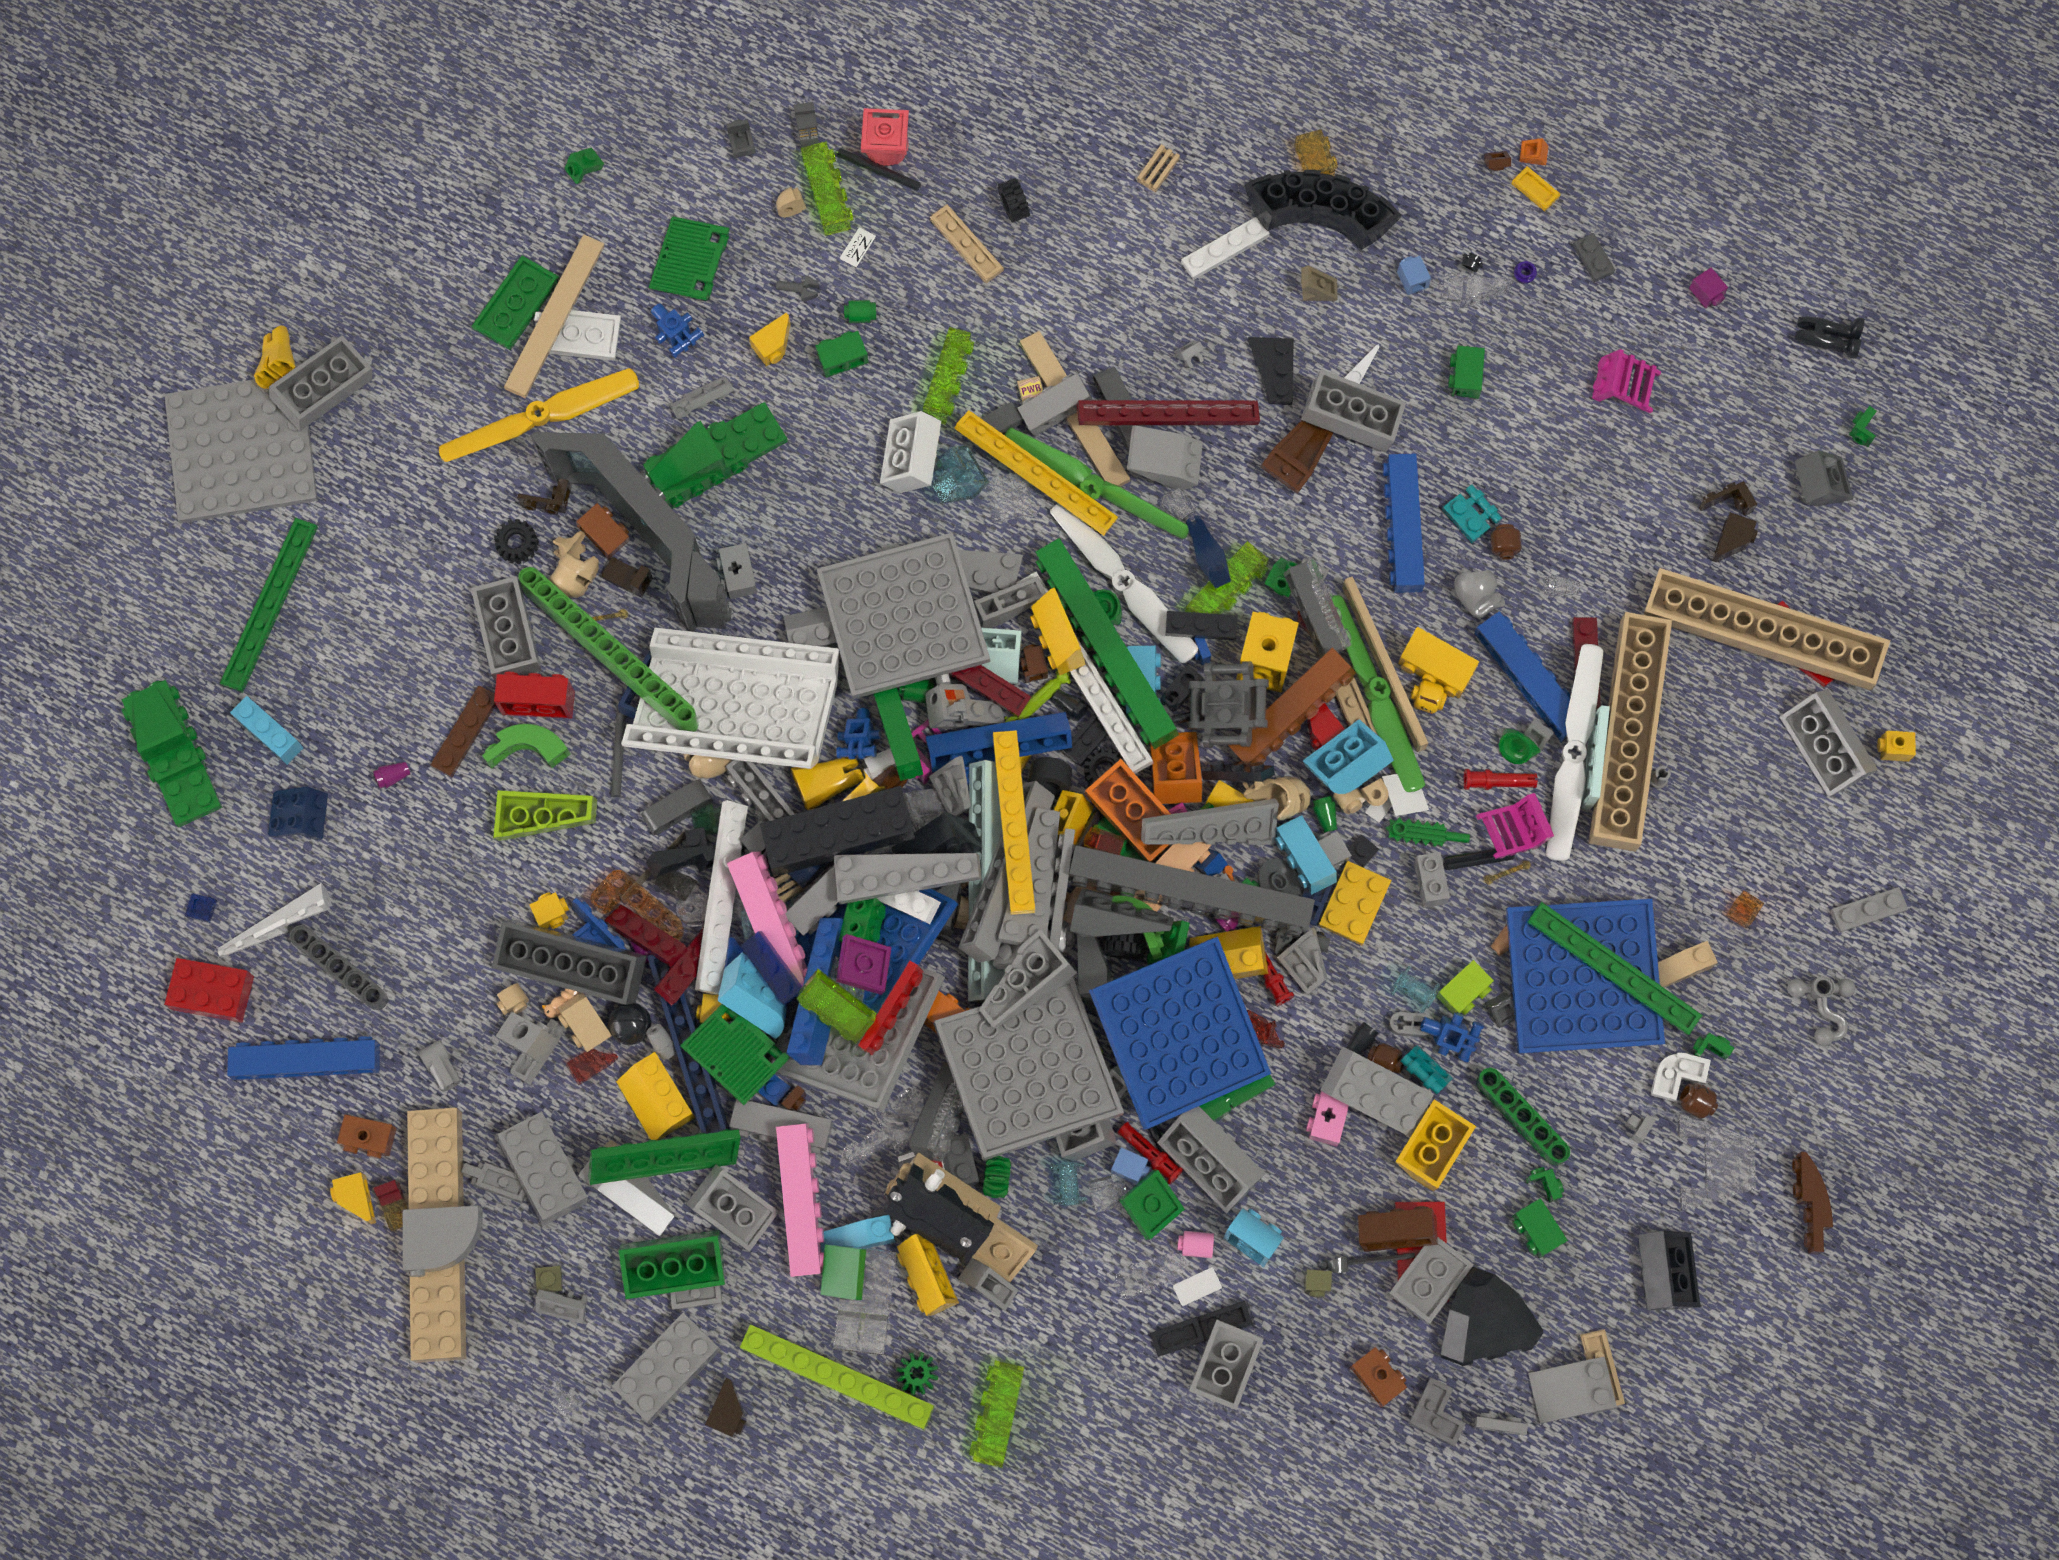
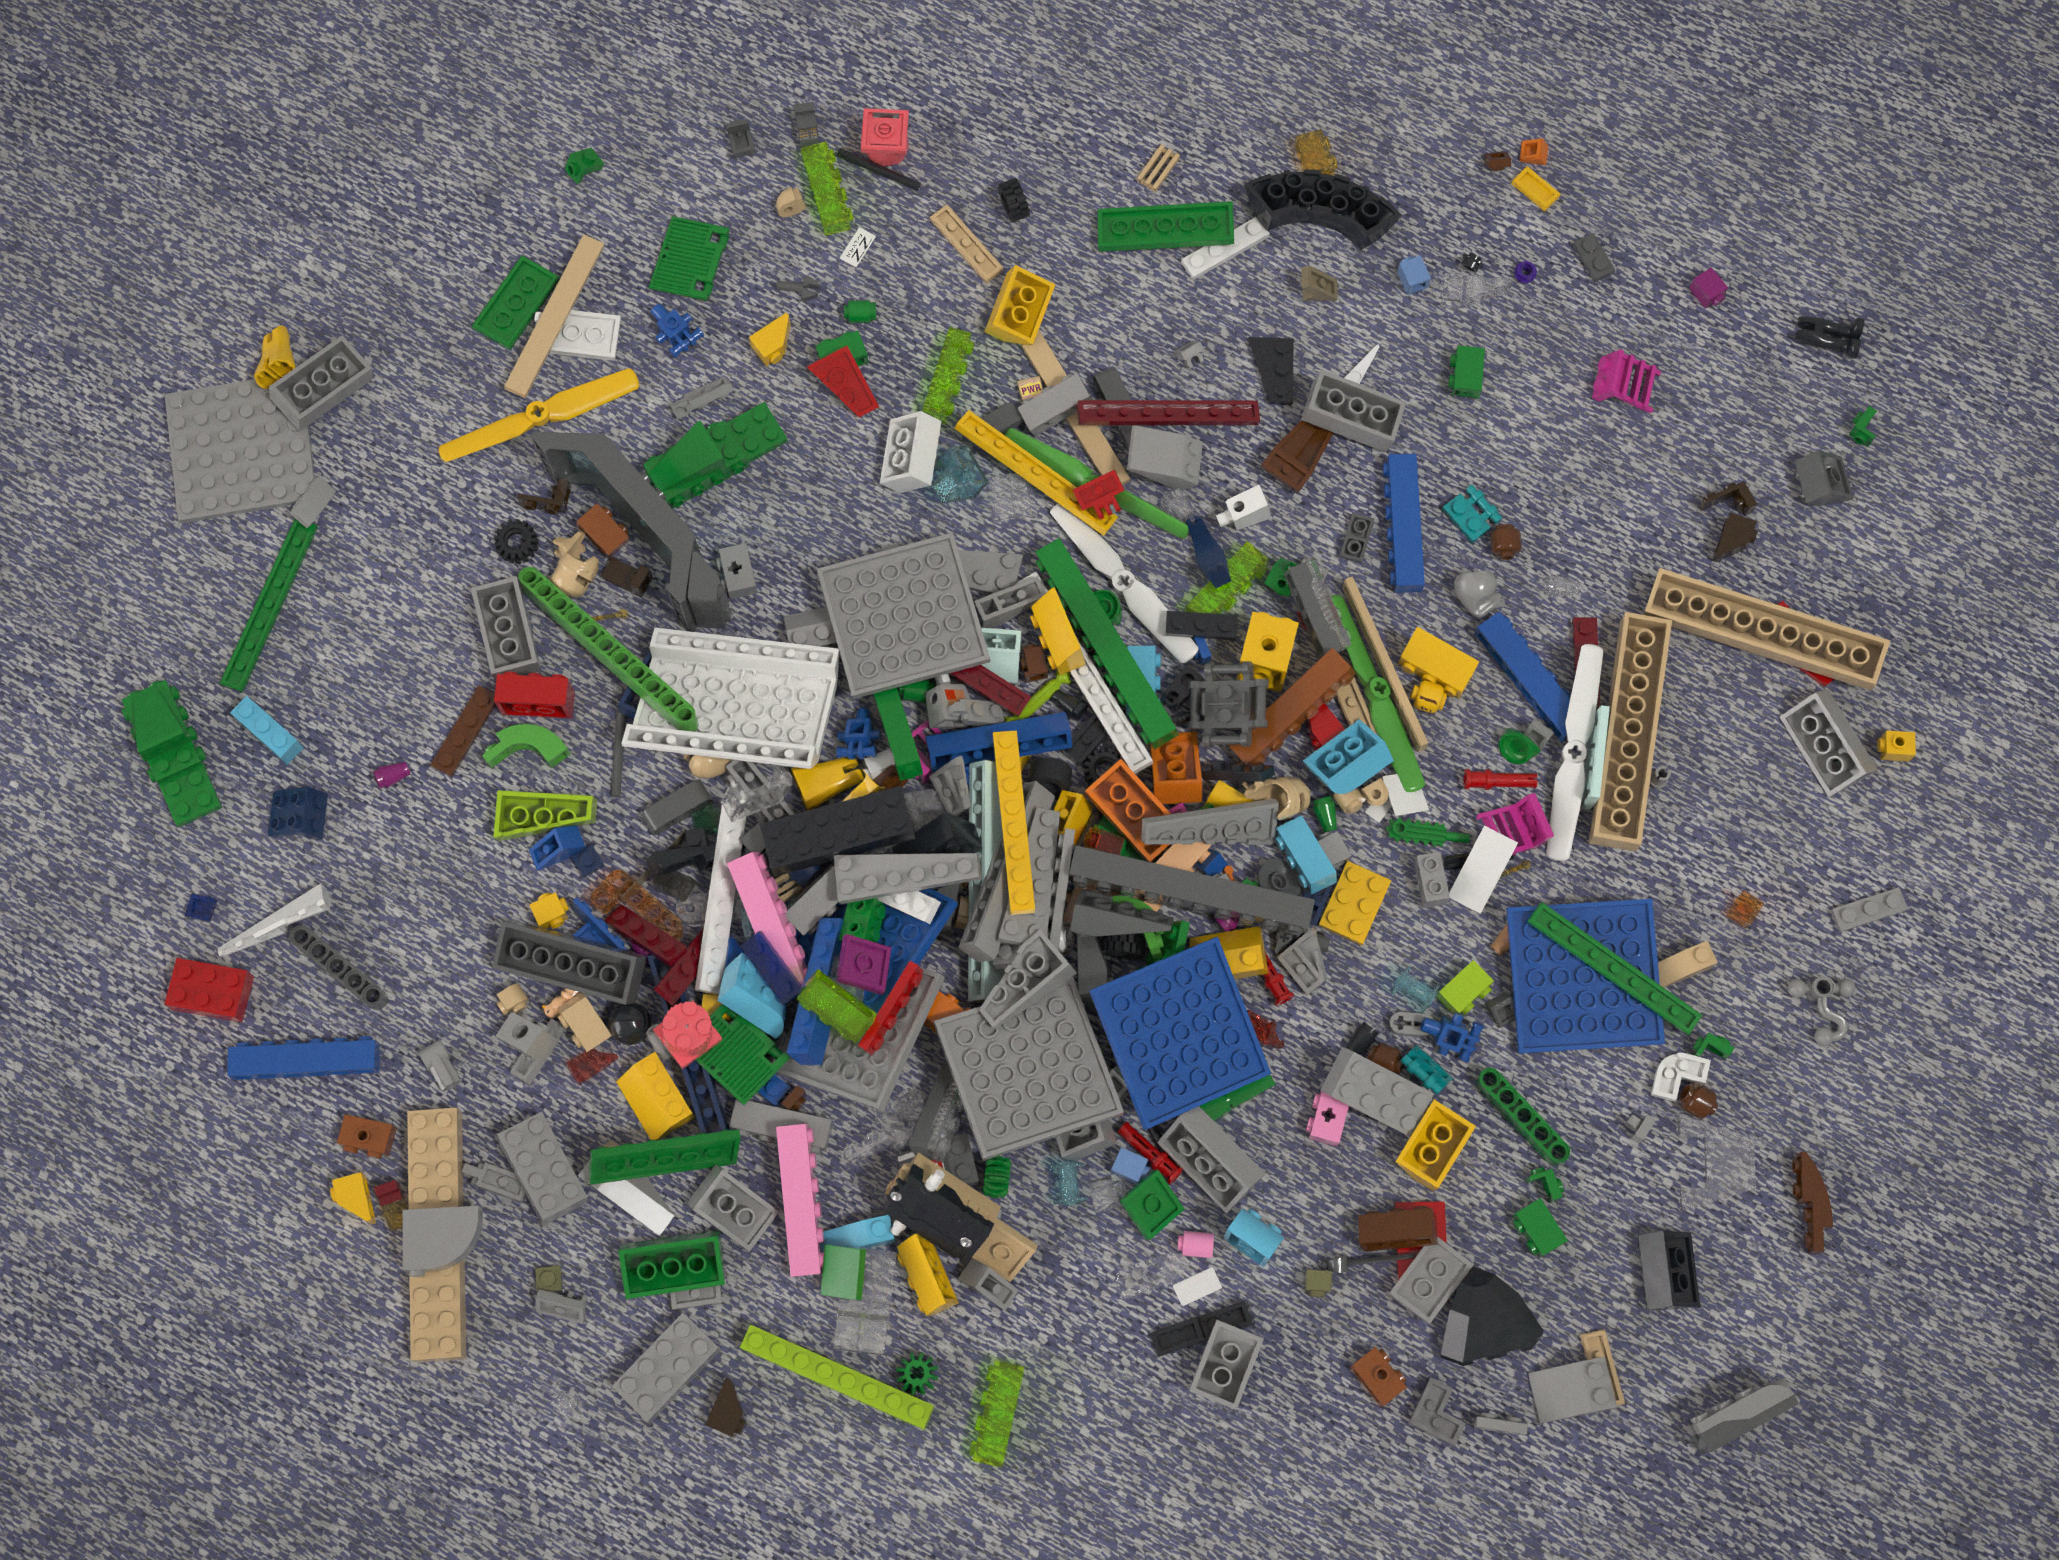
(312, 501): none -> light grey slope
(556, 846): none -> blue slope
(587, 861): none -> dark blue plate
(687, 1032): none -> coral piece
(742, 804): none -> clear panel
(845, 380): none -> red wing
(1019, 307): none -> yellow slope
(1100, 493): none -> red hinge
(1165, 226): none -> green plate
(1245, 509): none -> white torso
(1357, 537): none -> dark grey slope
(1362, 851): black plate -> none
(1482, 869): none -> white sticker
(1740, 1416): none -> piece

